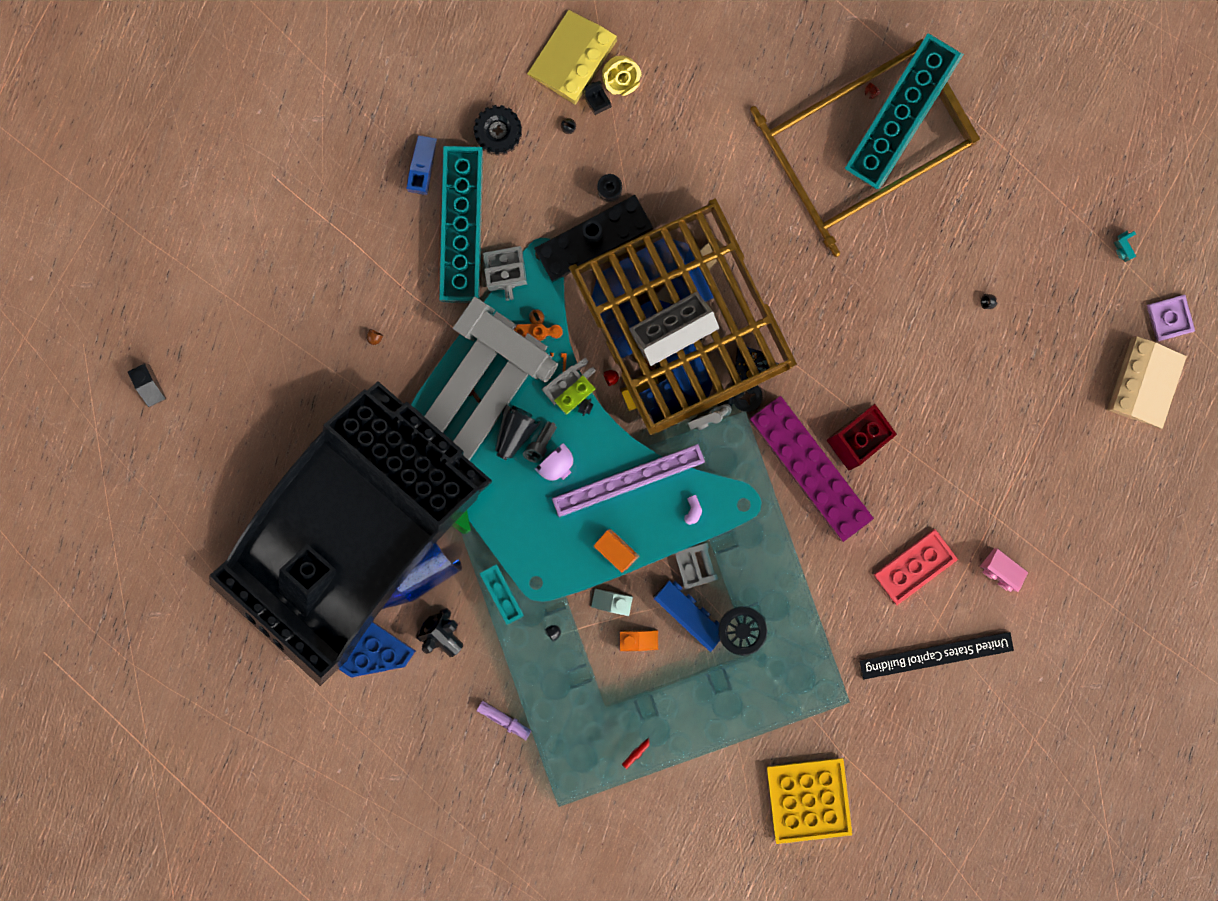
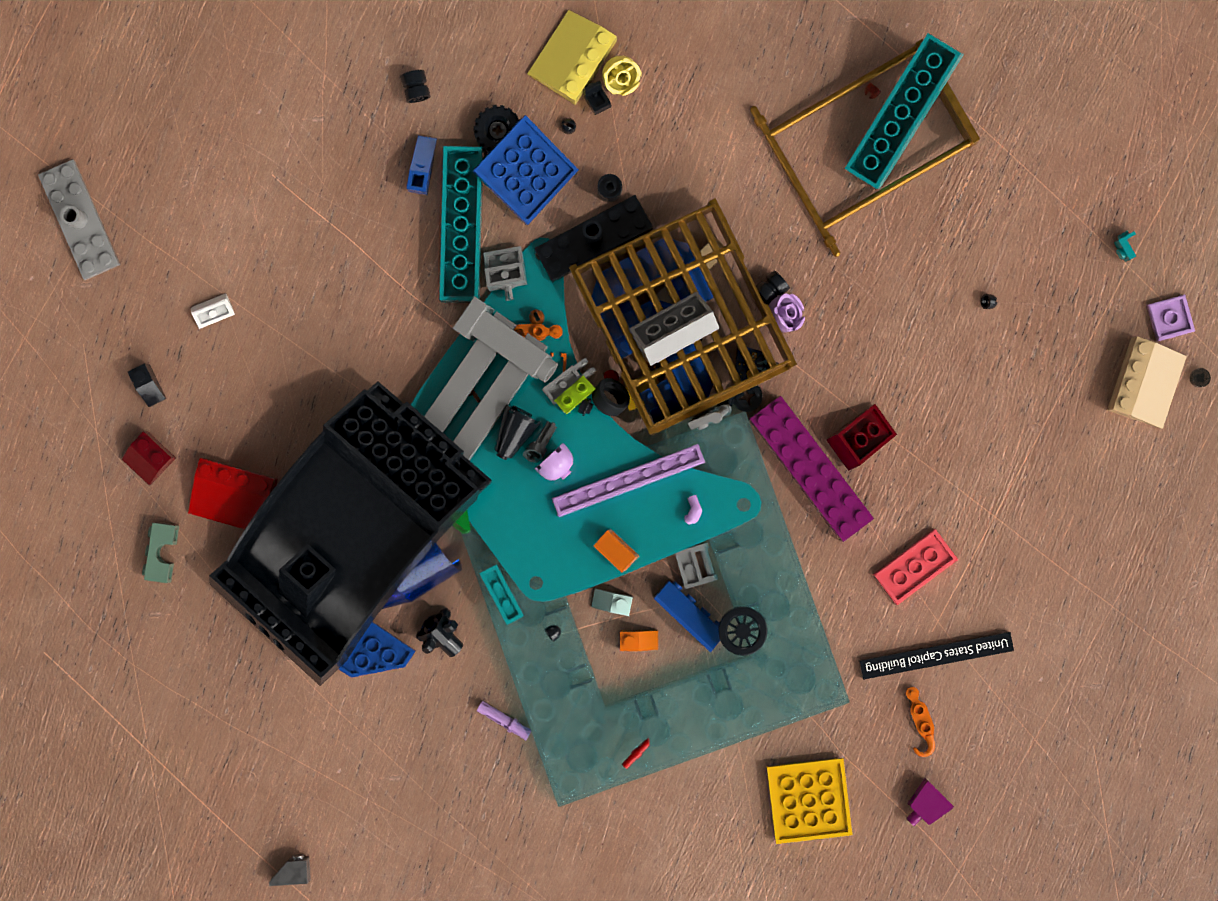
(86, 233): none -> light grey plate
(148, 457): none -> dark red slope
(156, 568): none -> sand green arch
(212, 311): none -> white slope
(228, 493): none -> red slope
(293, 872): none -> flat silver slope
(374, 337): dark orange hinge -> none
(414, 82): none -> black wheel
(525, 170): none -> blue plate
(617, 390): none -> black tyre
(772, 287): none -> black wheel
(787, 312): none -> lavender cylinder
(921, 720): none -> orange piece
(927, 804): none -> magenta torso
(1005, 570): bright pink slope -> none
(1200, 377): none -> clear smoke tile

